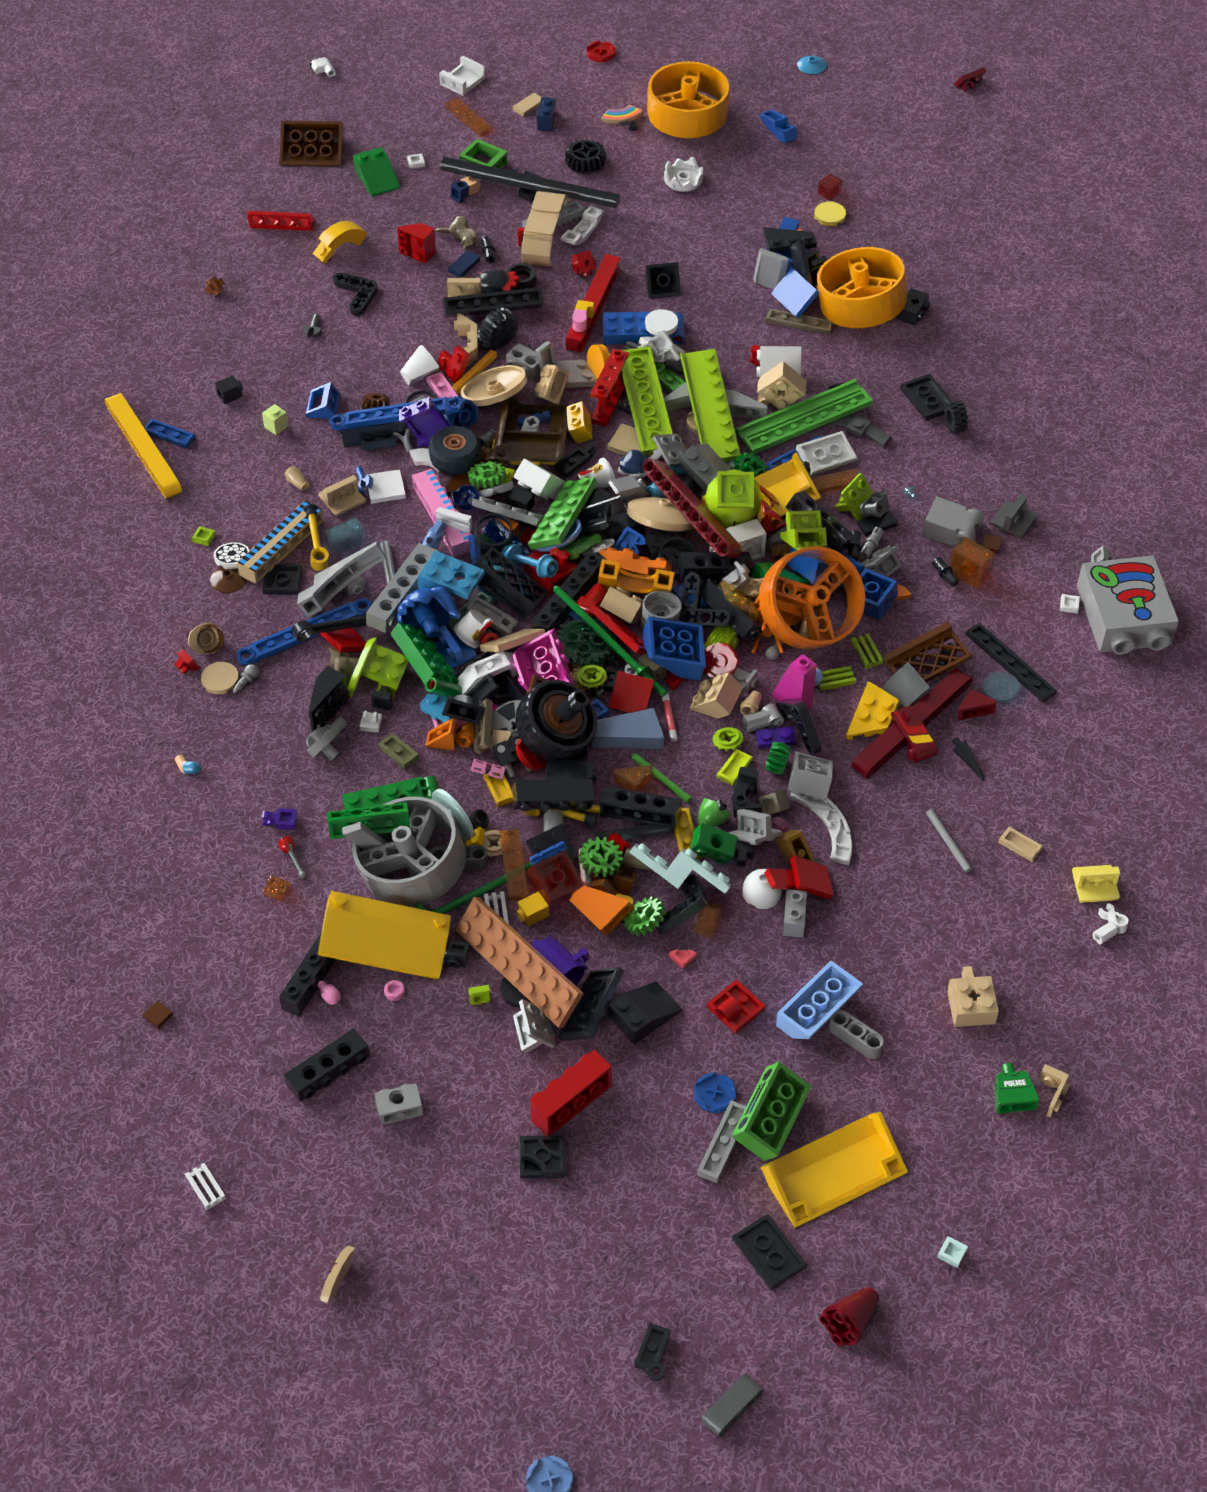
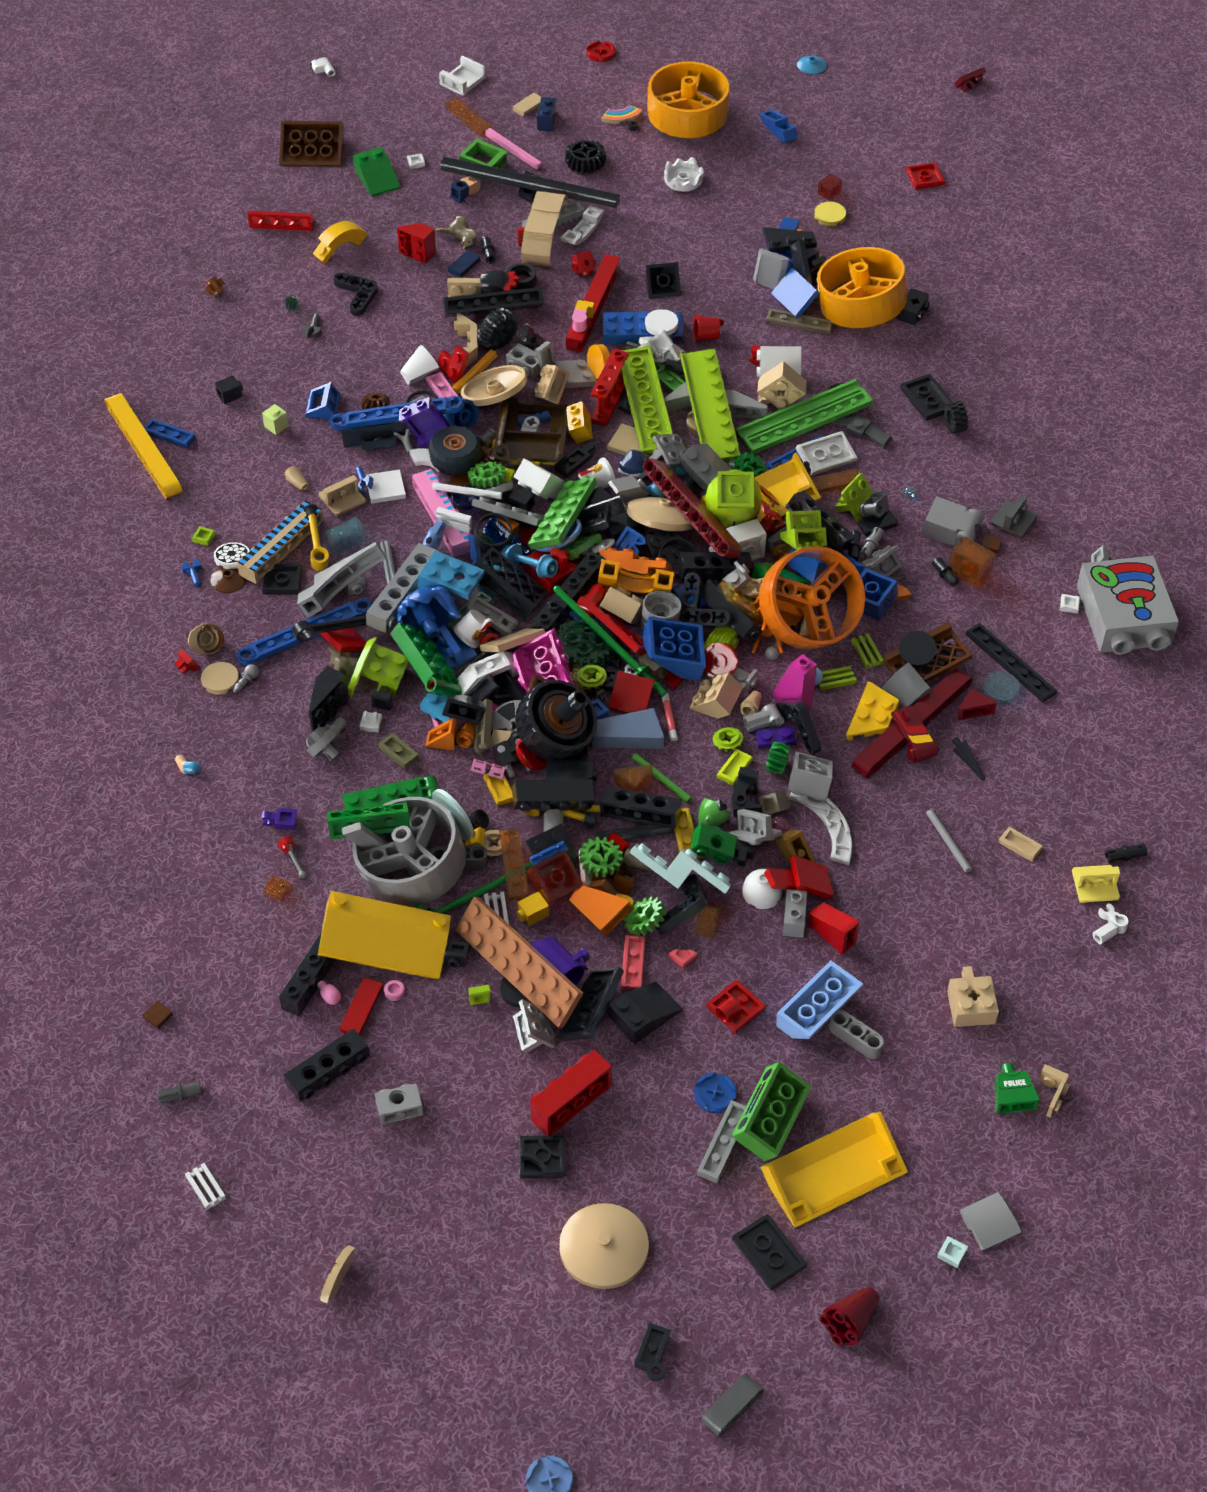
(179, 1092): none -> dark grey axle
(193, 571): none -> blue bar
(291, 303): none -> clear green plate
(361, 1006): none -> red tile
(466, 490): none -> white bar
(514, 149): none -> bright pink axle
(528, 338): none -> black piece
(604, 1246): none -> tan dish
(633, 962): none -> coral tile
(706, 328): none -> red hat
(834, 926): none -> red slope
(917, 648): none -> black tile
(925, 175): none -> red tile
(990, 1221): none -> light grey slope
(1126, 852): none -> black pin

